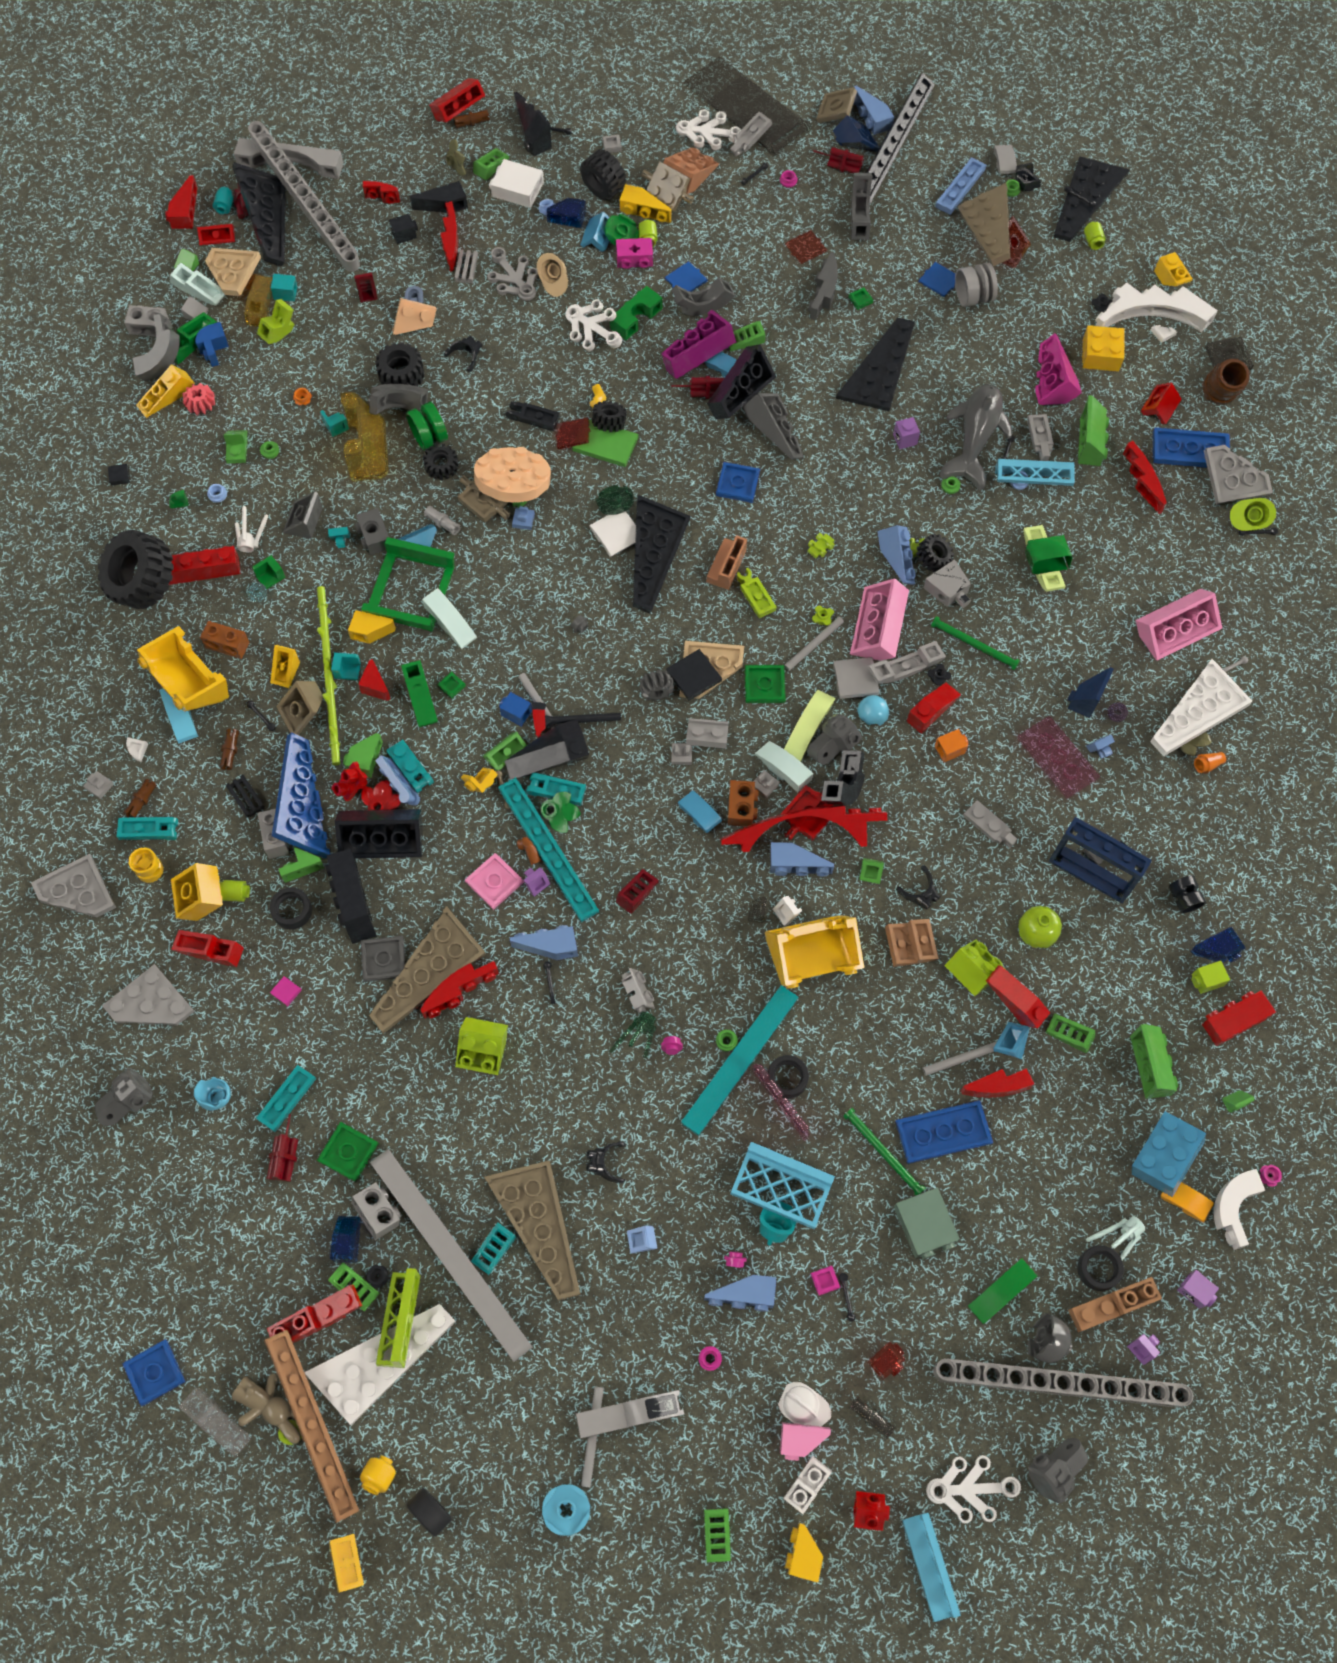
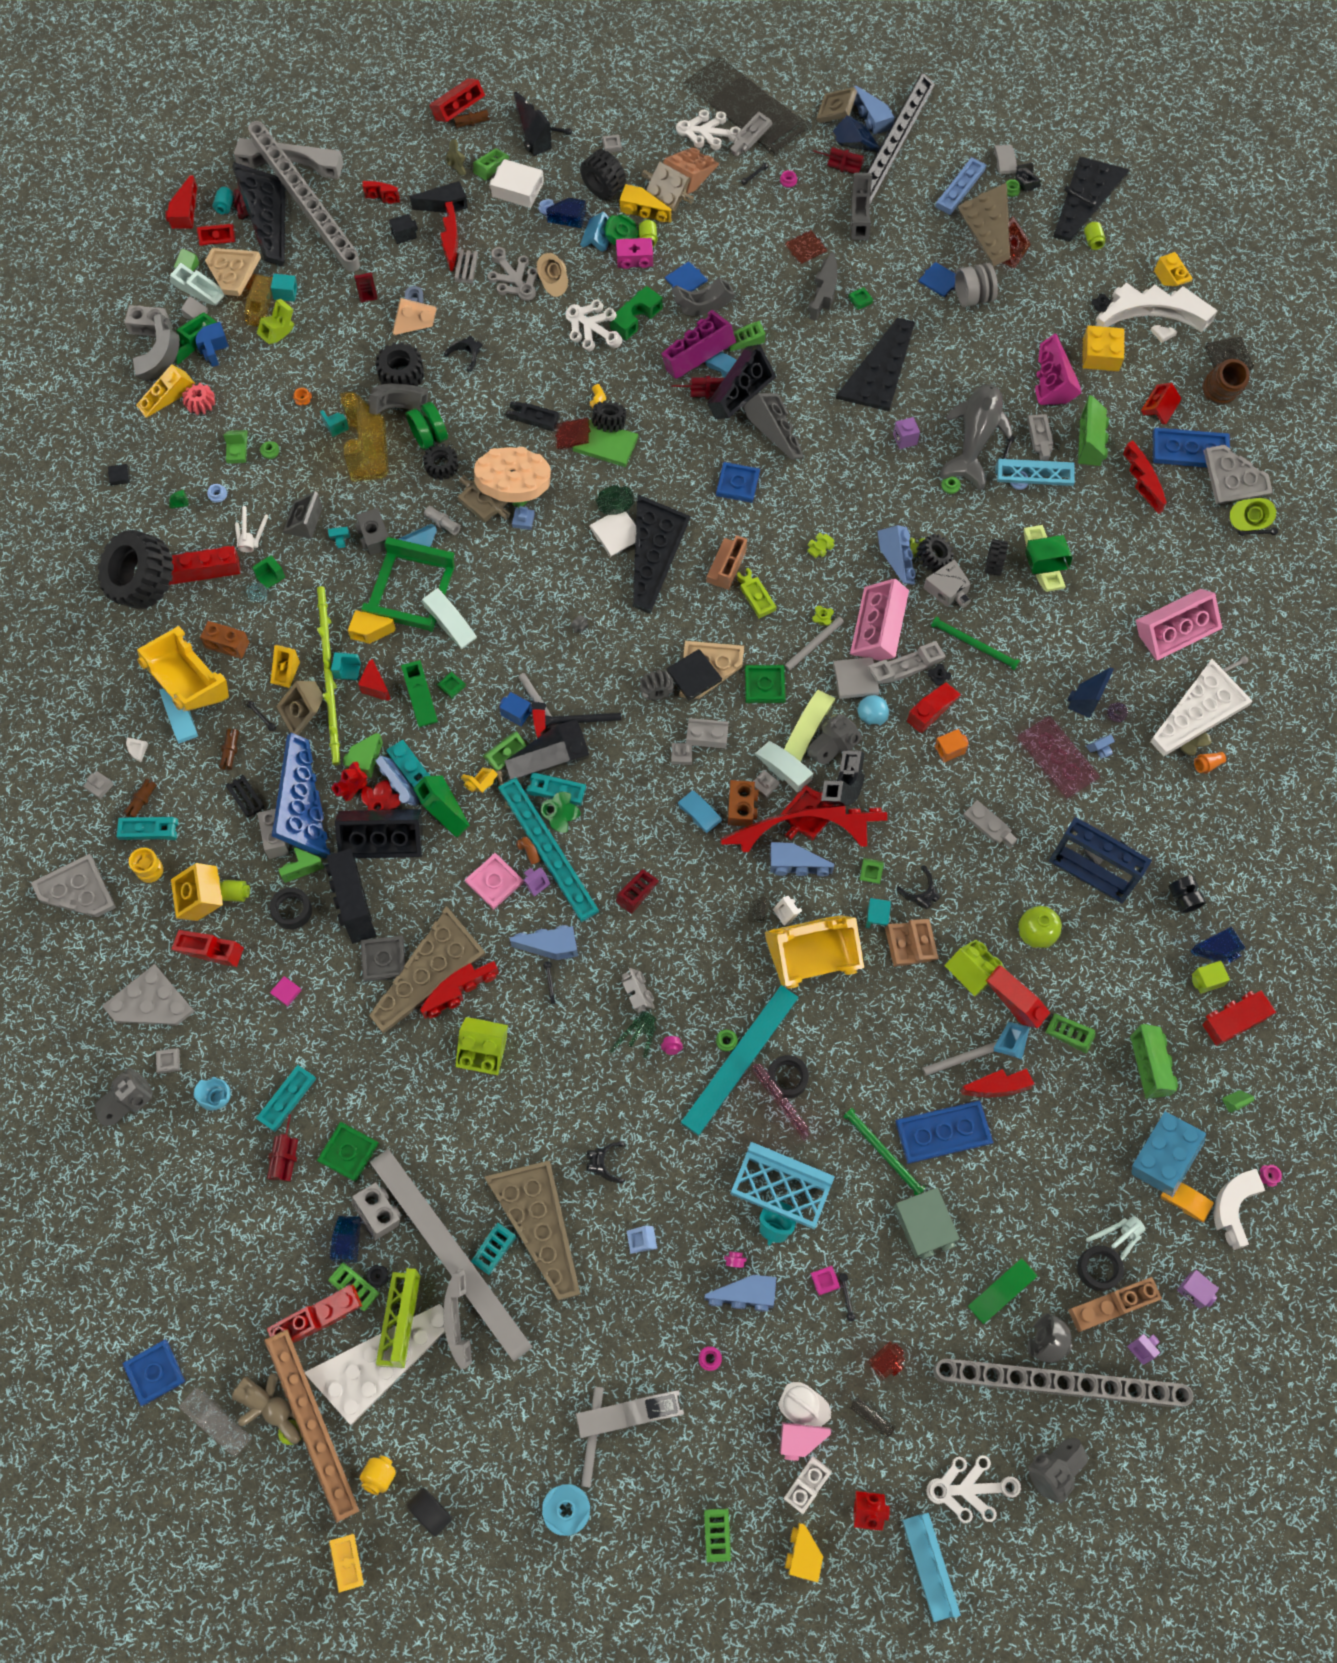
(167, 1060): none -> light grey tile
(441, 803): none -> green slope
(459, 1348): none -> light grey slope
(878, 912): none -> teal panel
(996, 557): none -> black tyre

